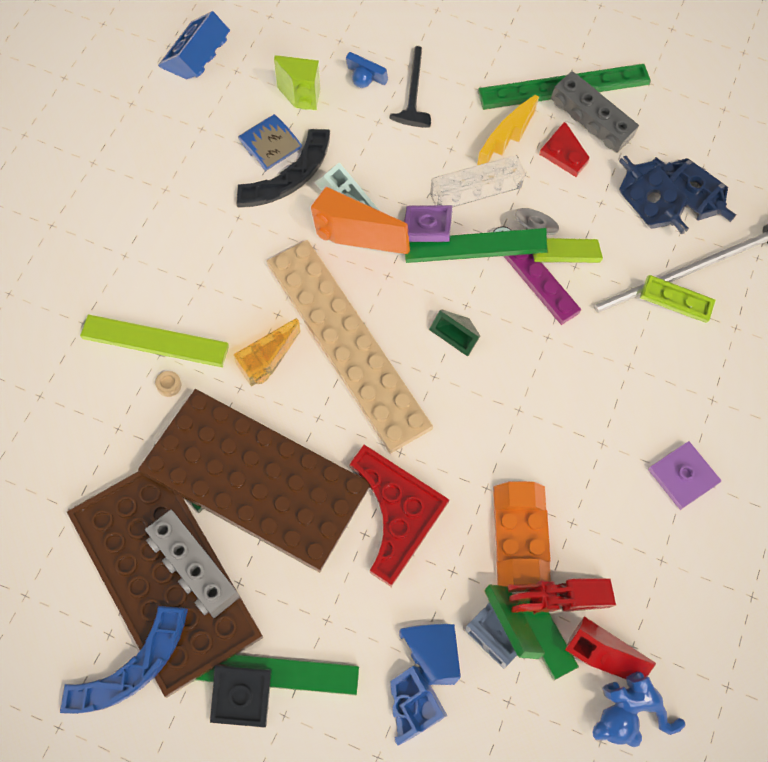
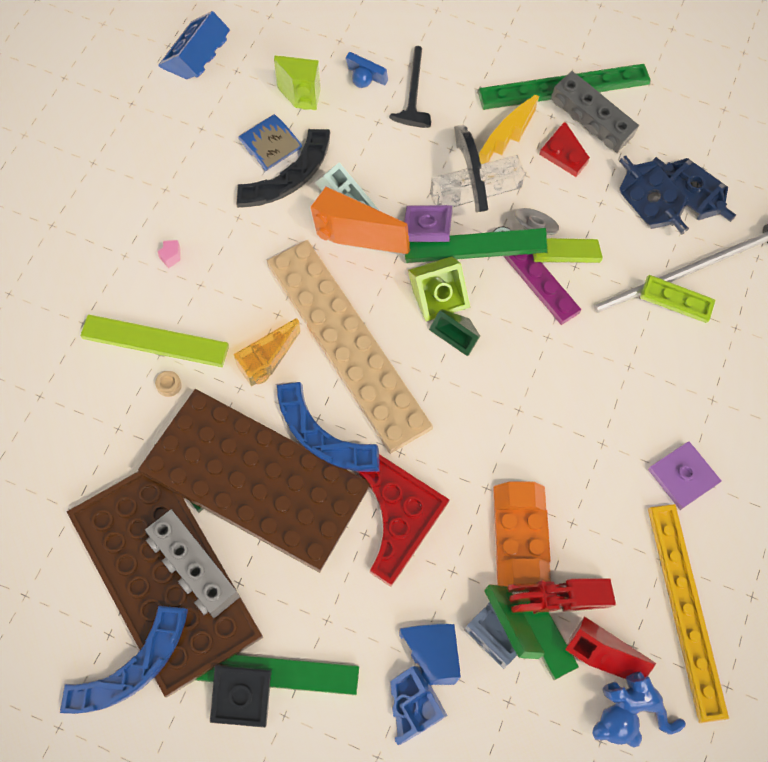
(170, 253): none -> bright pink piece
(318, 441): none -> blue tile
(439, 287): none -> lime slope
(467, 145): none -> black tile
(688, 615): none -> yellow tile

